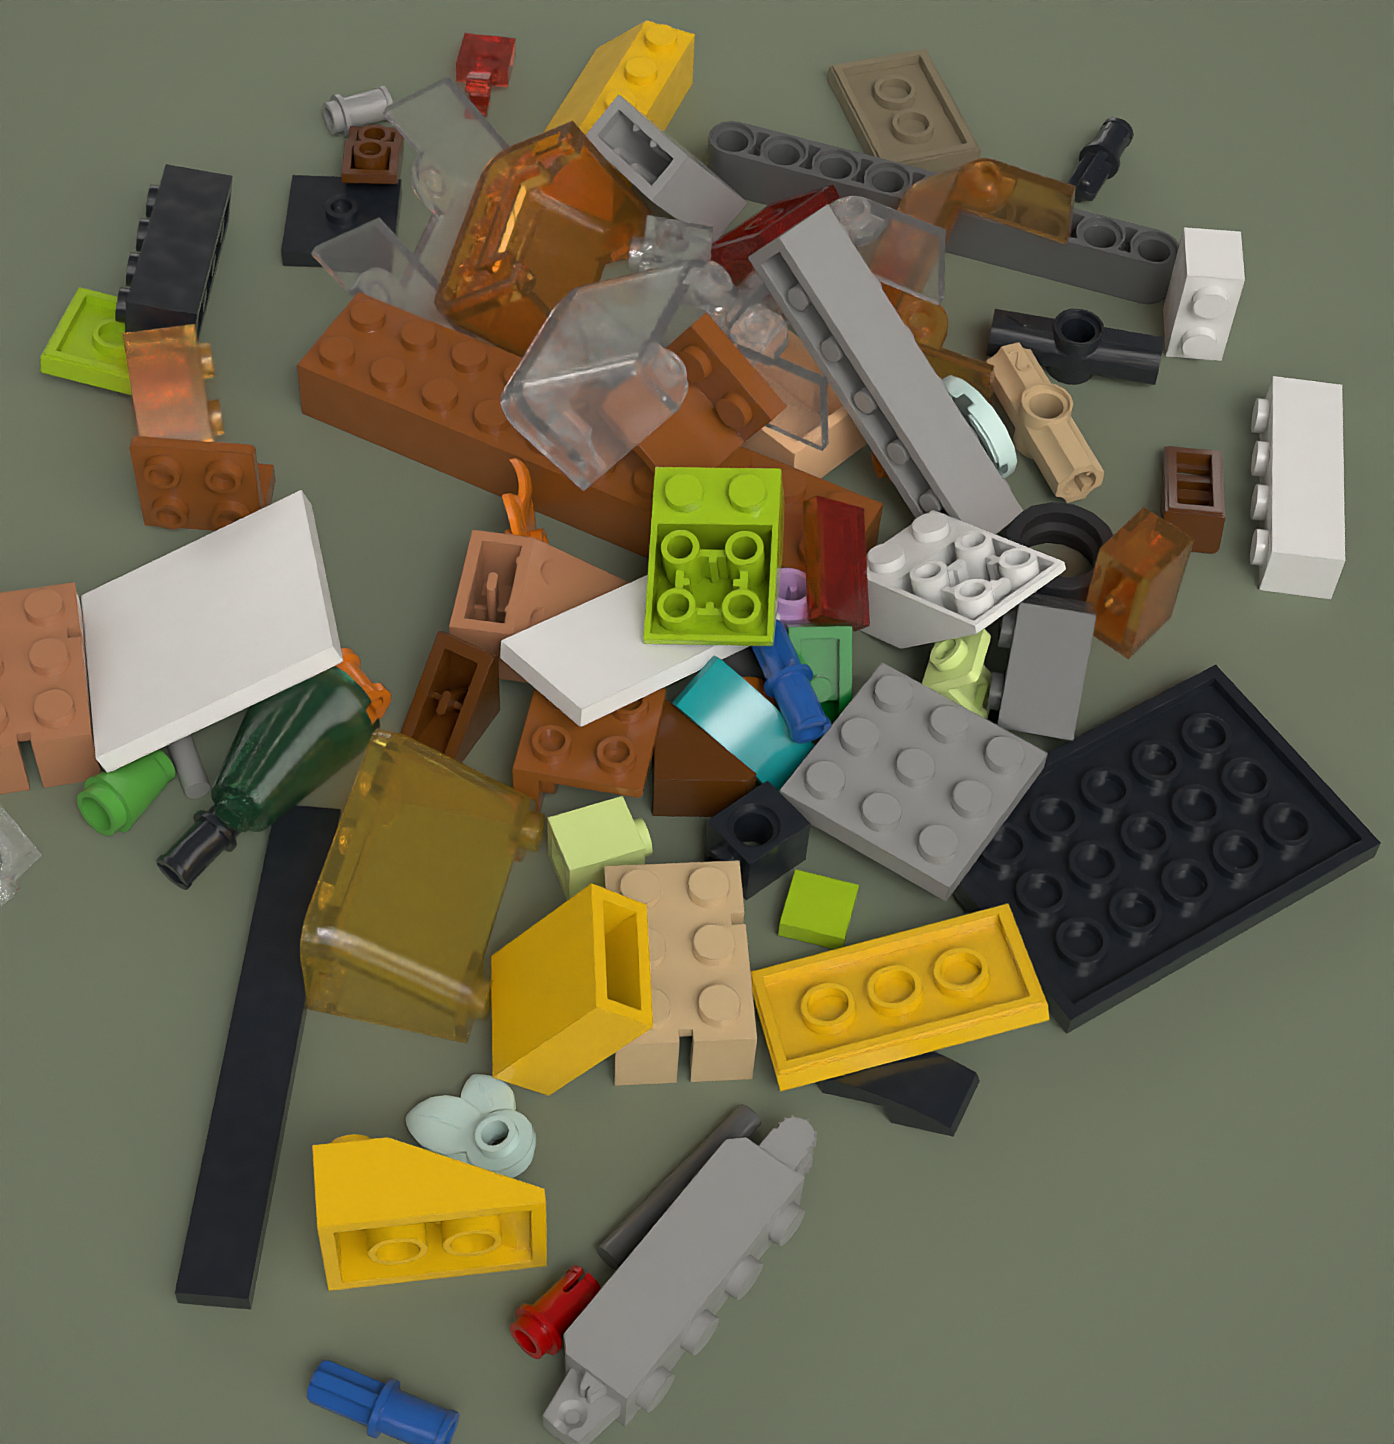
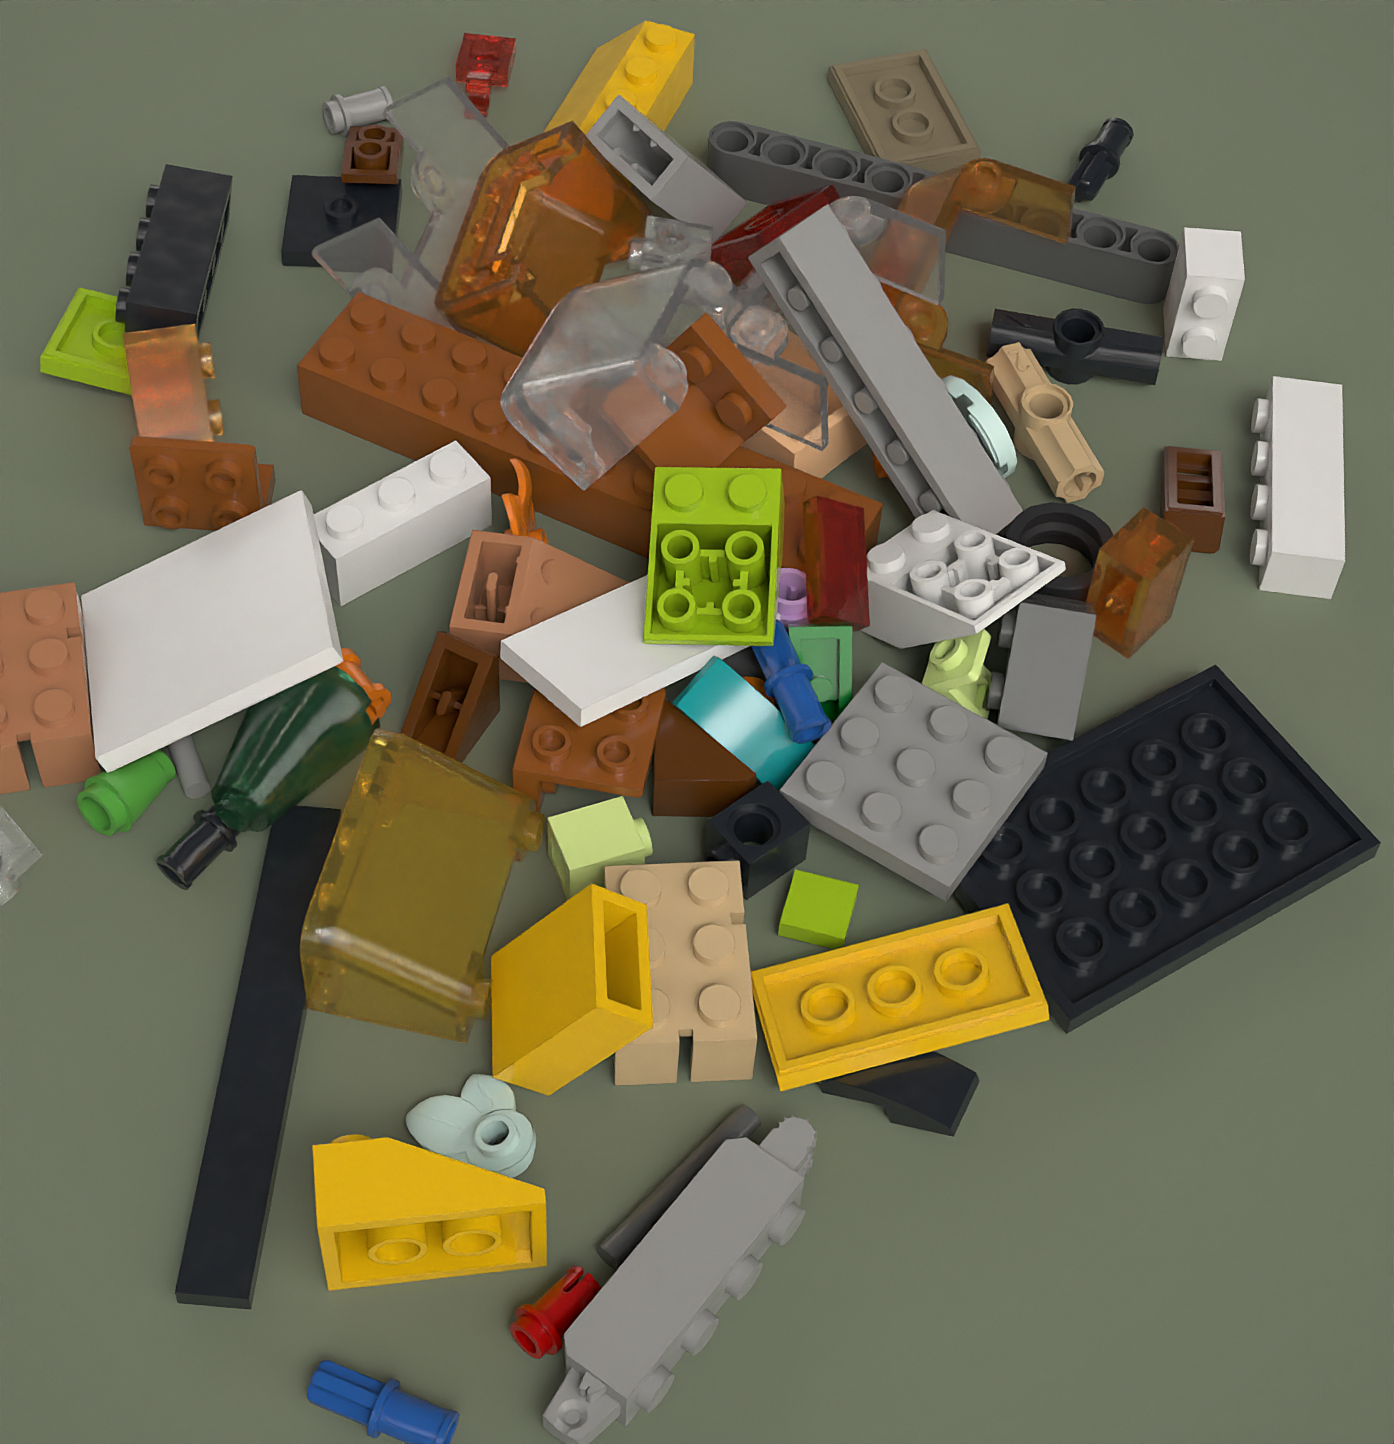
(402, 521): none -> white brick

